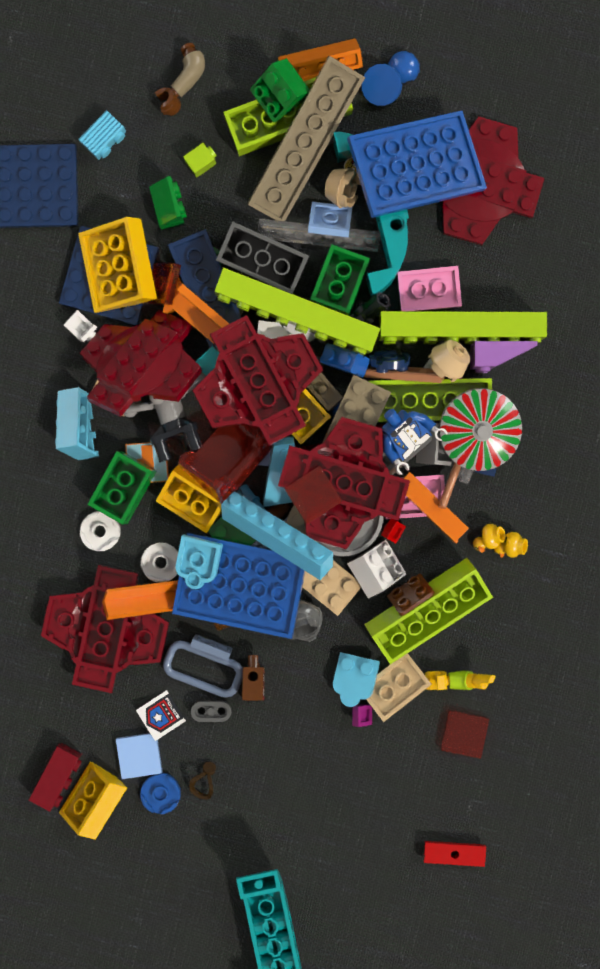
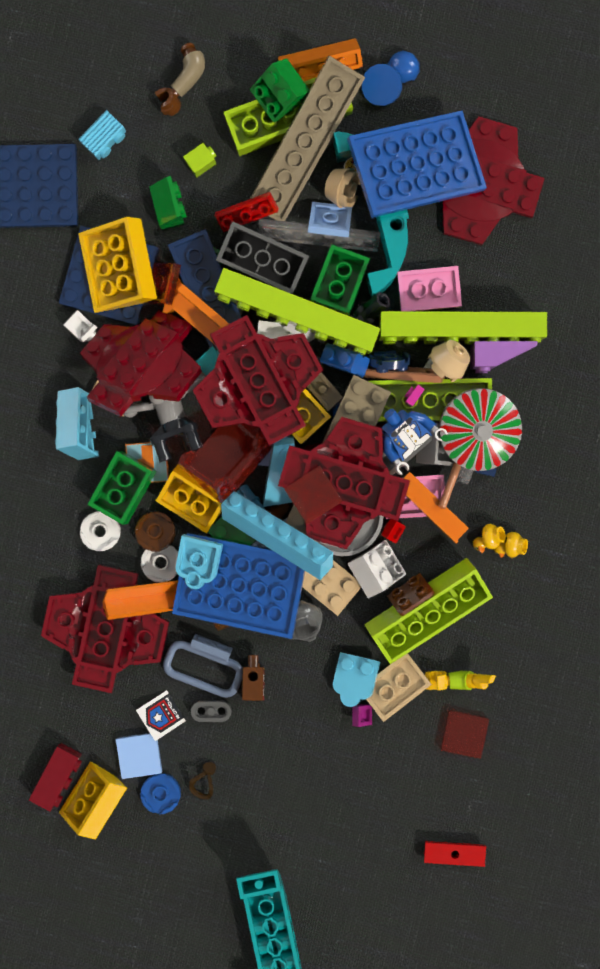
(155, 531): none -> reddish brown tile
(255, 207): none -> red tile
(413, 395): none -> dark pink plate

